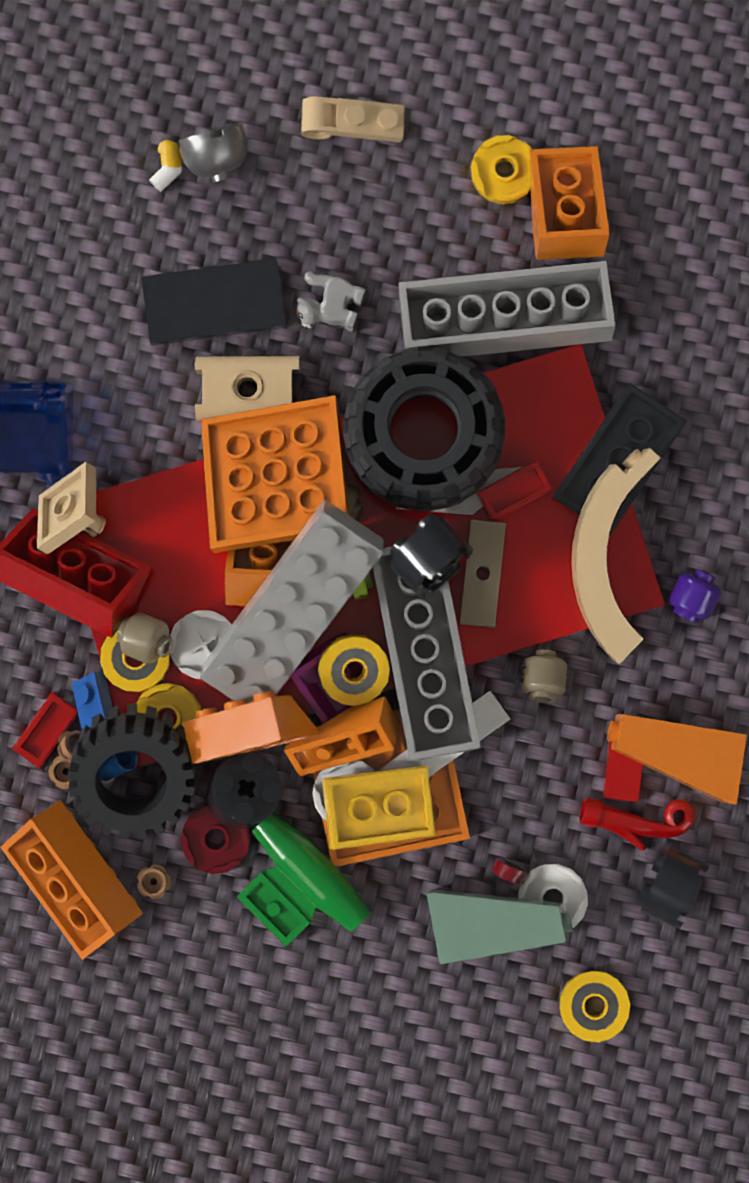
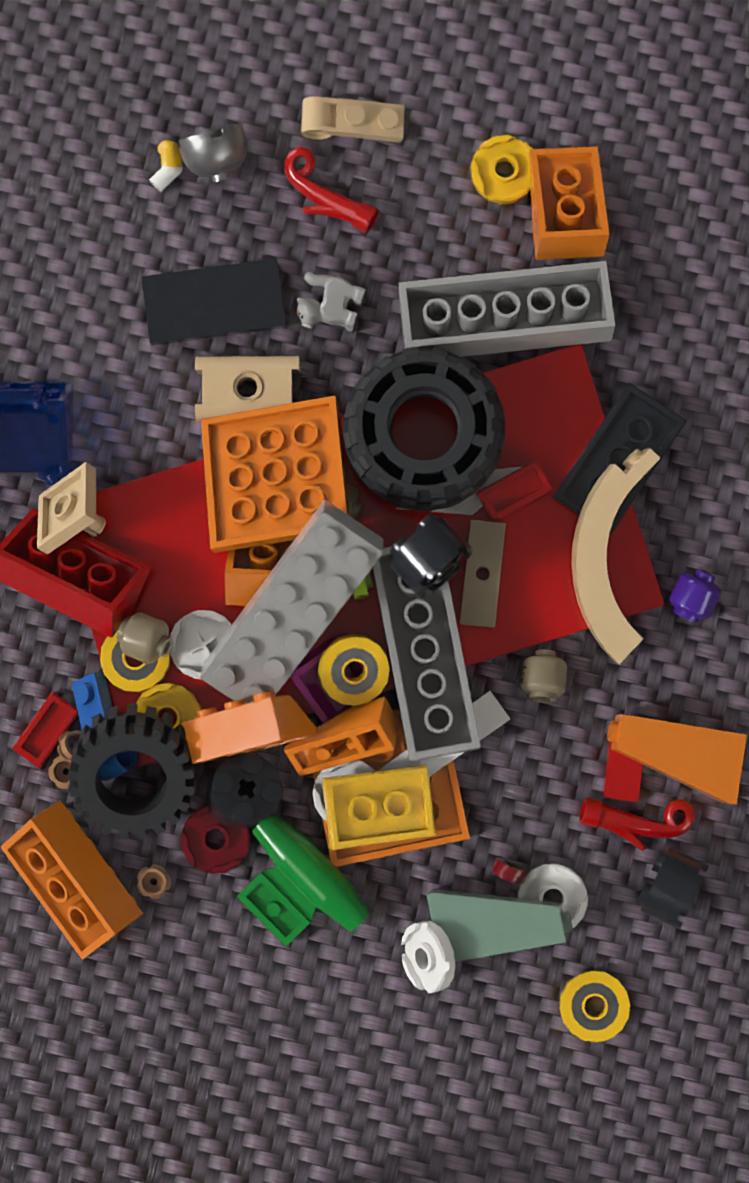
(330, 203): none -> red plant
(439, 969): none -> white tile

